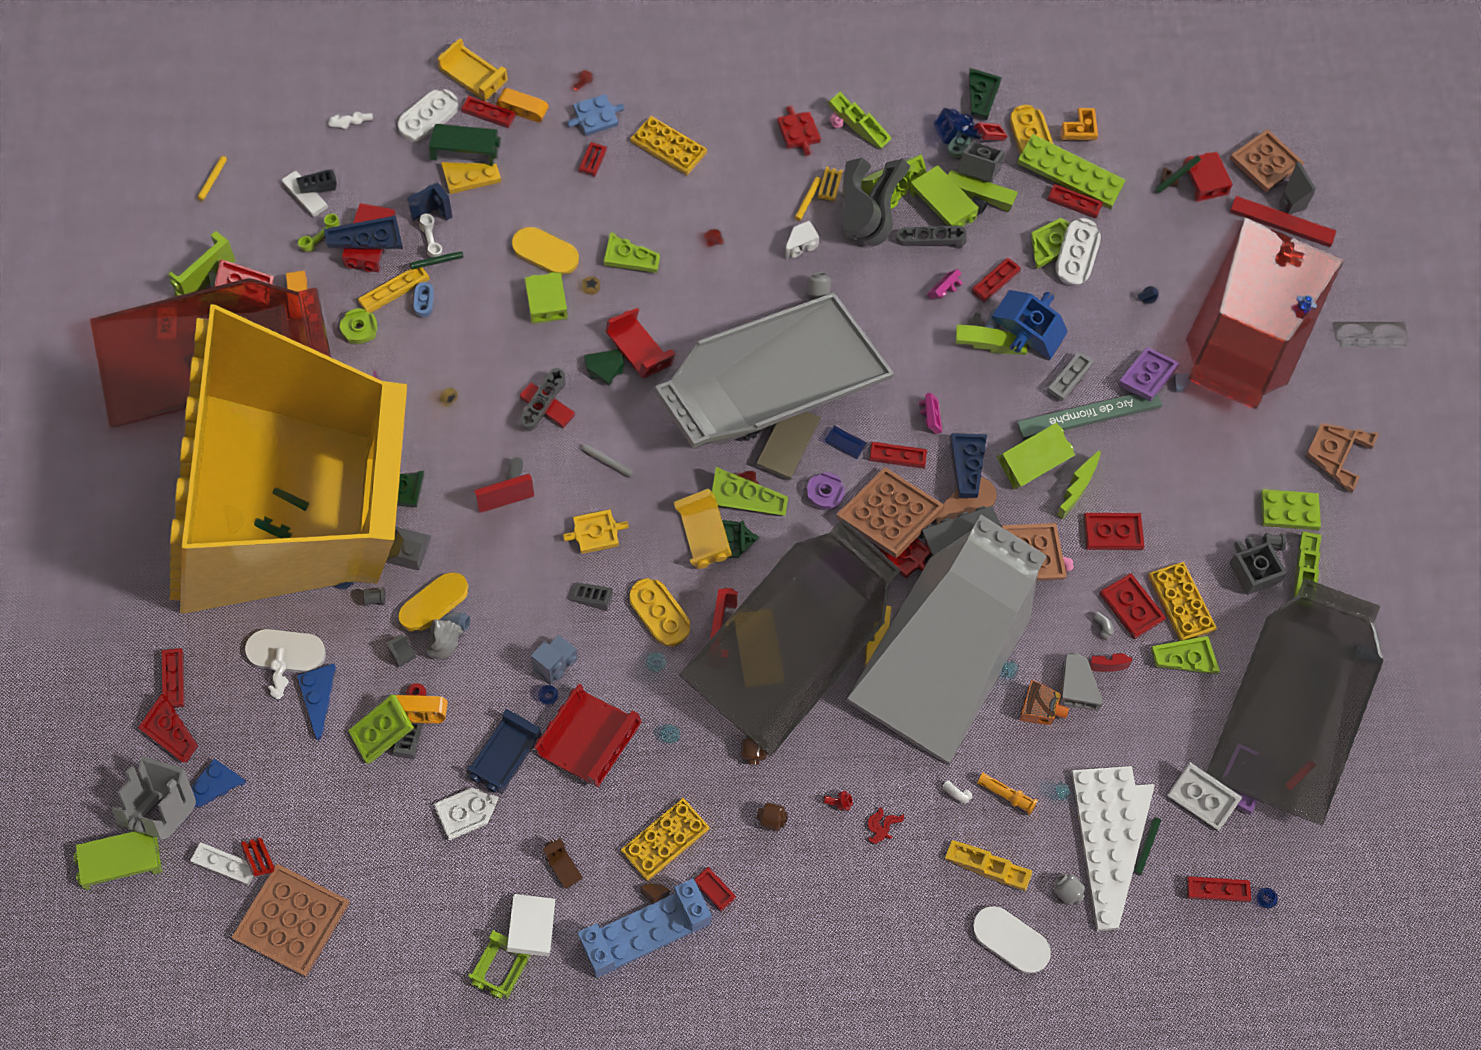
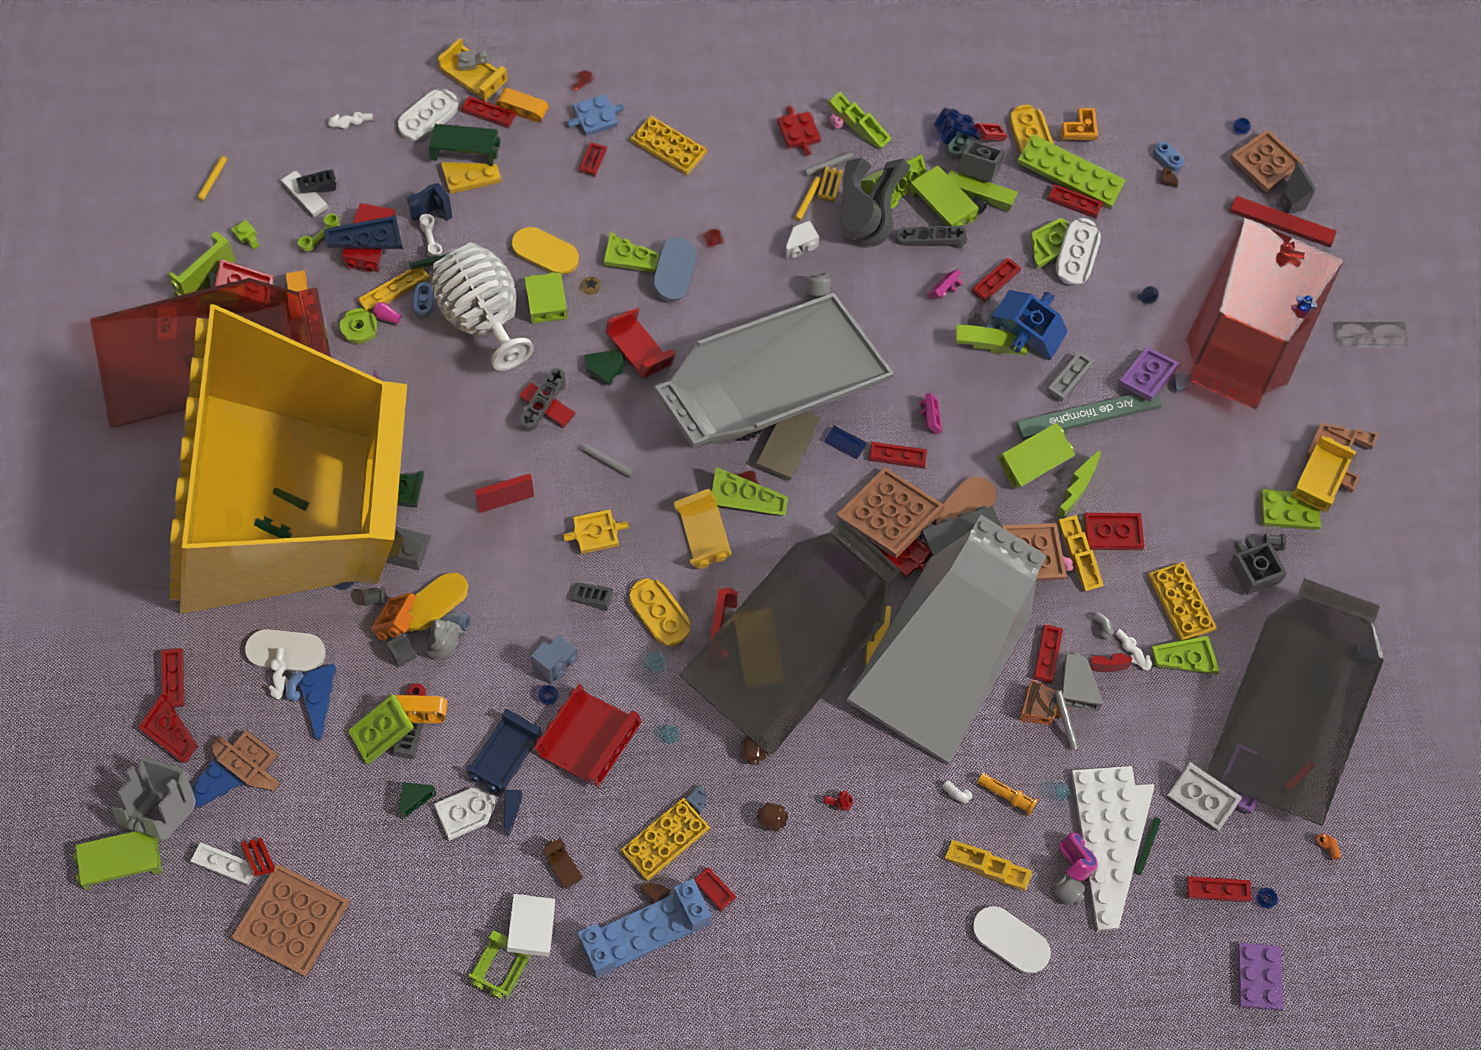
(246, 233): none -> lime plate
(247, 760): none -> nougat plate
(291, 693): none -> medium blue arm
(386, 313): none -> dark pink cone
(394, 617): none -> orange plate
(414, 796): none -> dark green slope
(448, 396): clear yellow tile -> none
(469, 59): none -> light grey plate
(479, 298): none -> white plant
(511, 806): none -> dark blue slope
(515, 468): dark grey bar -> none
(674, 269): none -> sand blue tile
(697, 799): none -> sand blue tile
(738, 537): dark green slope -> none
(823, 481): medium lavender plate -> none
(829, 163): none -> light grey bar
(875, 827): red piece -> none
(968, 462): dark blue wing -> none
(982, 92): dark green wing -> none
(1010, 669): clear light blue plate -> none
(1047, 654): none -> red tile
(1066, 719): none -> light grey bar
(1079, 856): none -> dark pink animal
(1080, 553): none -> yellow slope
(1129, 644): none -> white animal
(1132, 606): red tile -> none
(1168, 156): none -> medium blue plate
(1178, 174): dark green bar -> none
(1209, 177): red panel -> none
(1242, 125): none -> clear blue plate
(1260, 976): none -> medium lavender plate
(1307, 559): lime slope -> none
(1323, 473): none -> yellow panel
(1330, 844): none -> orange arm

